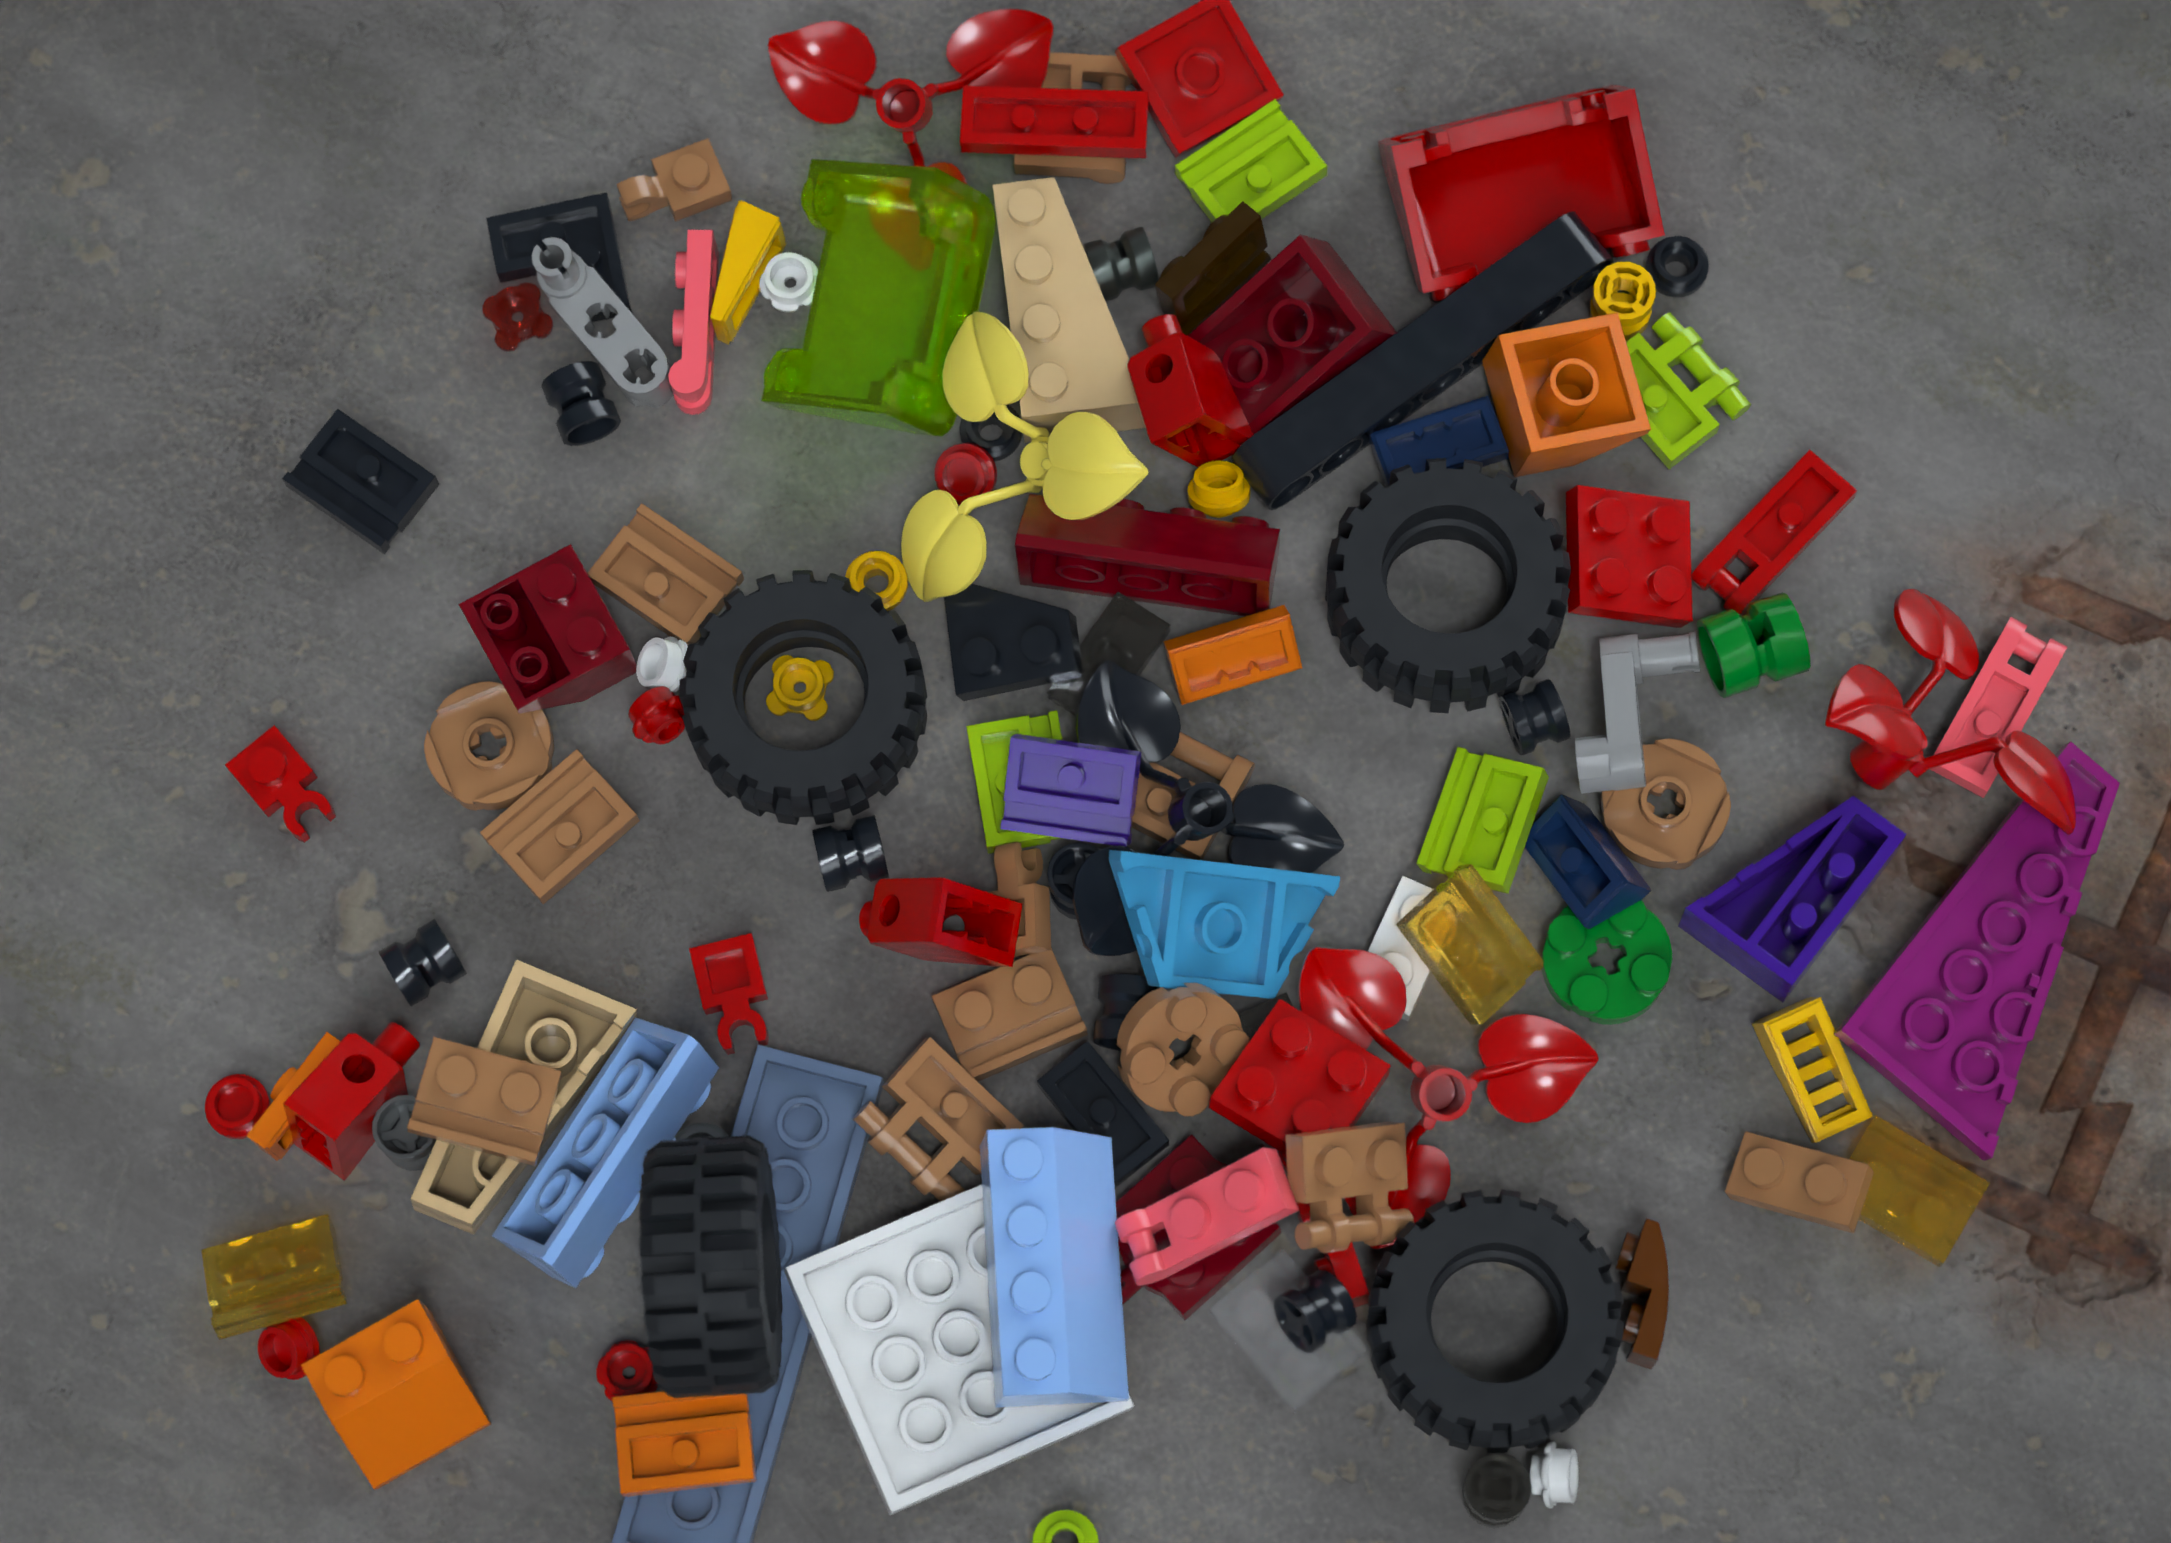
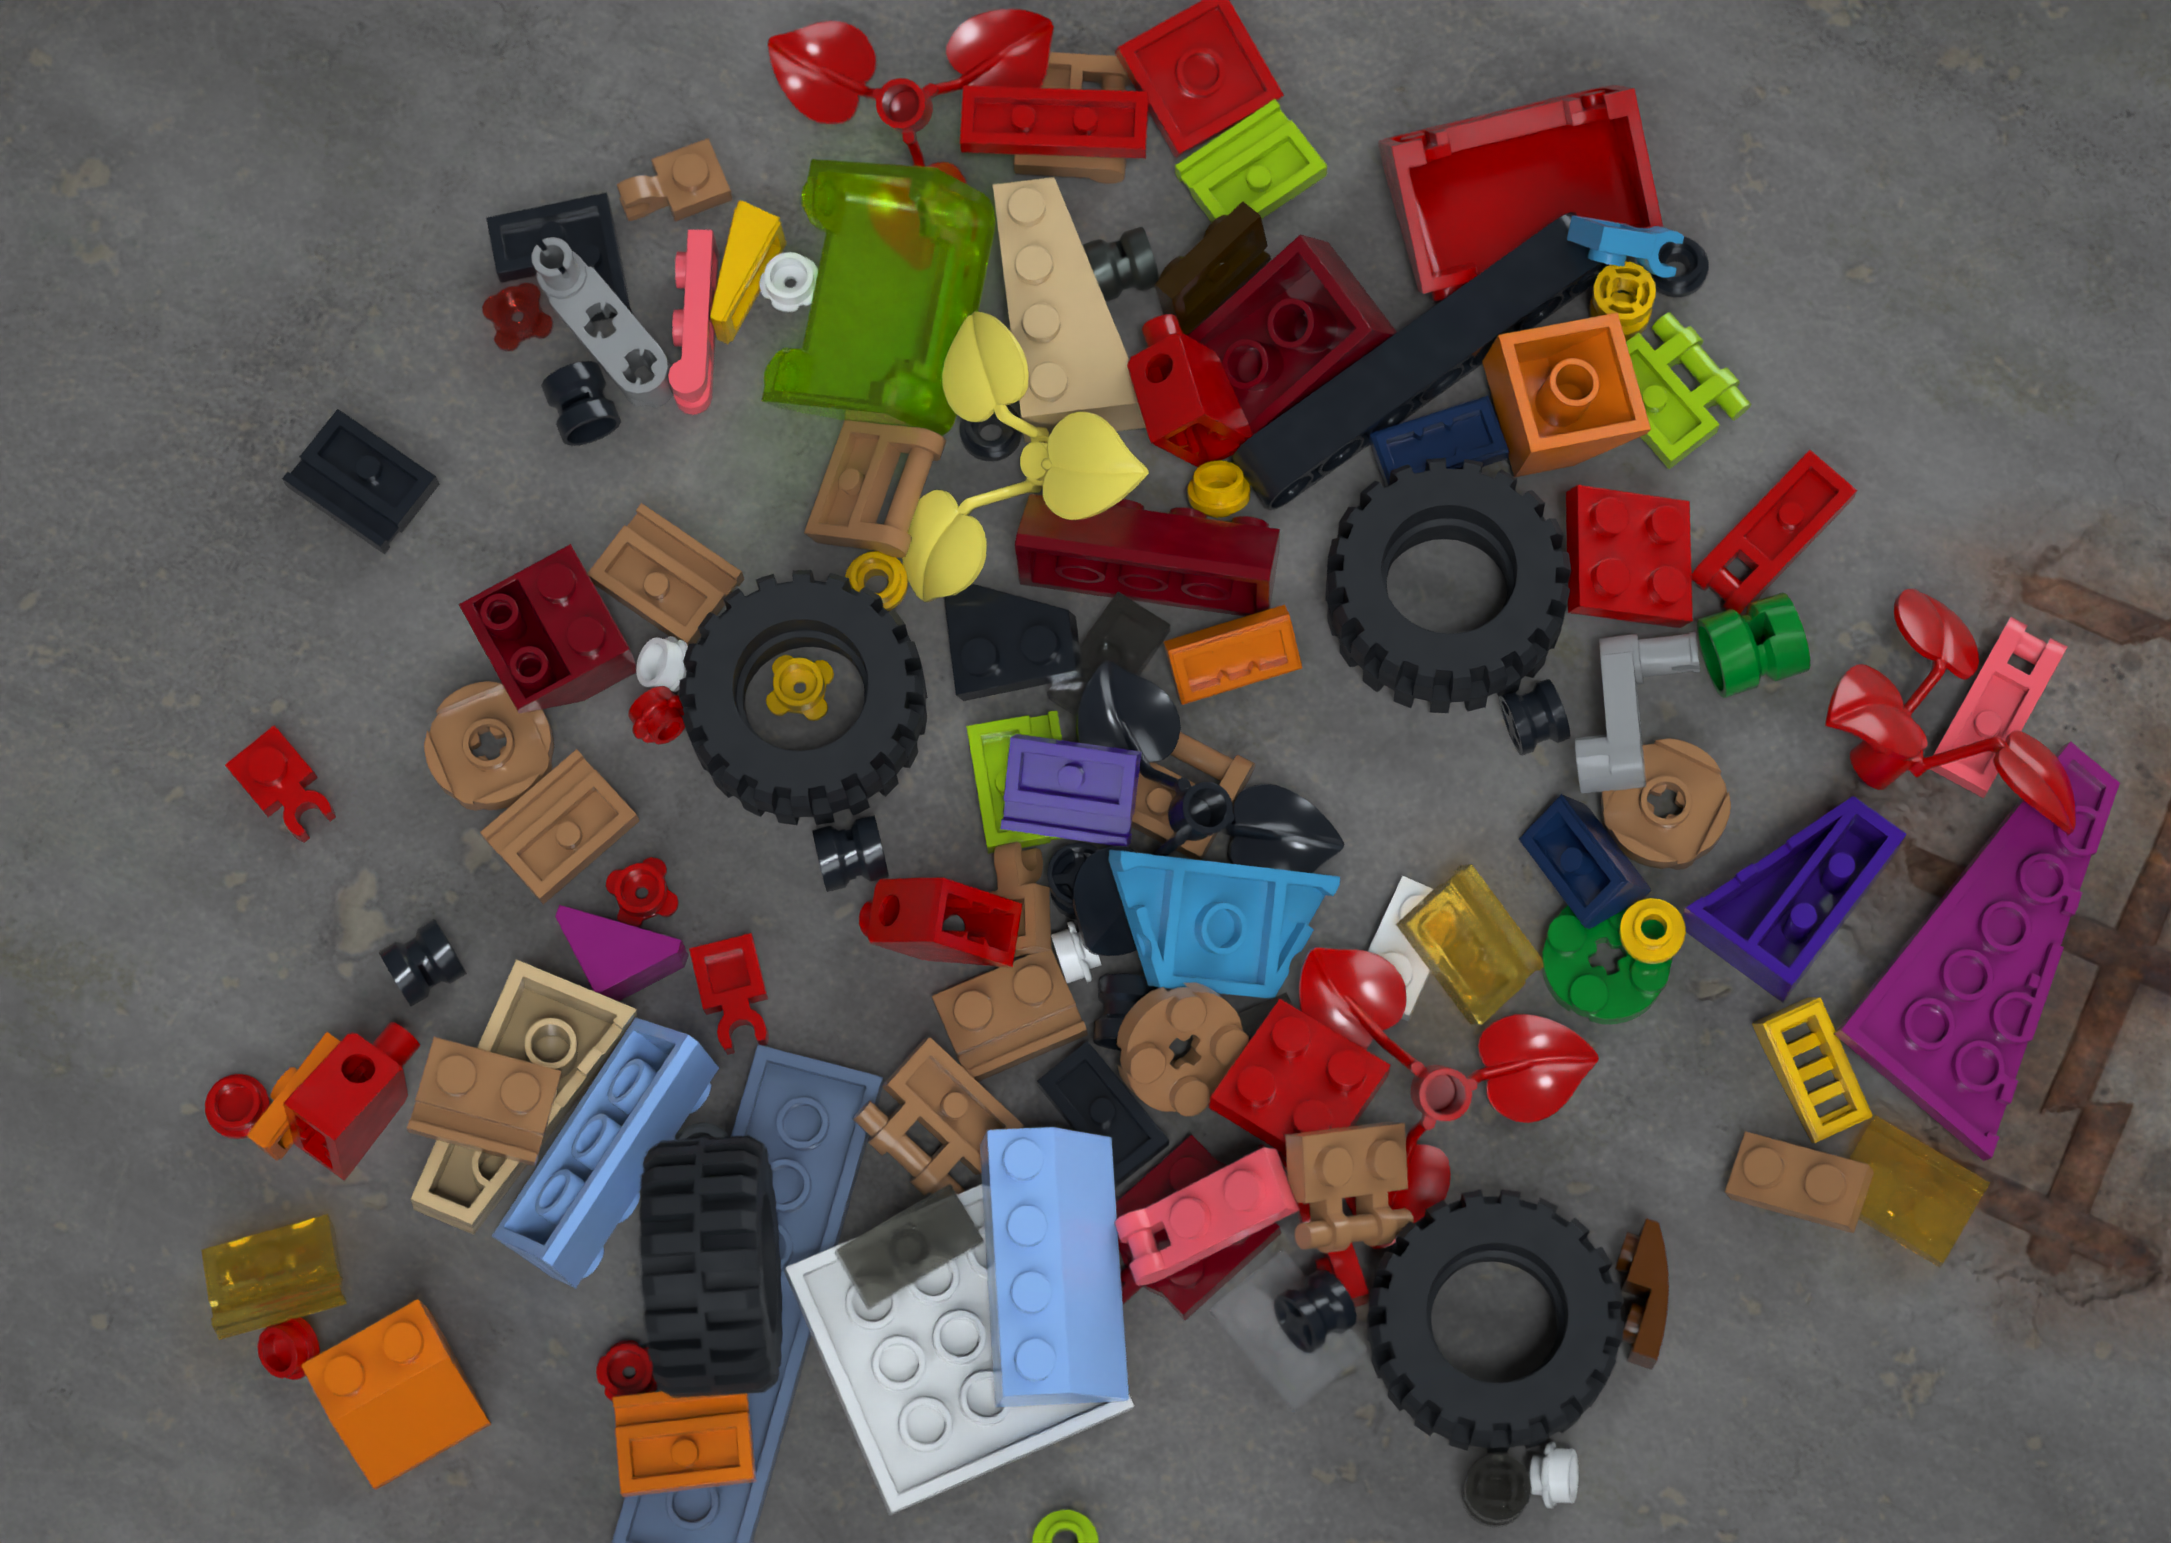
(390, 1131): dark grey wheel -> none
(618, 955): none -> magenta slope
(646, 875): none -> red plate
(859, 481): none -> medium nougat plate
(909, 1247): none -> clear smoke plate
(965, 471): red plate -> none
(1073, 956): none -> white plate
(1483, 817): lime plate -> none
(1615, 241): none -> dark azure plate
(1647, 949): none -> yellow plate

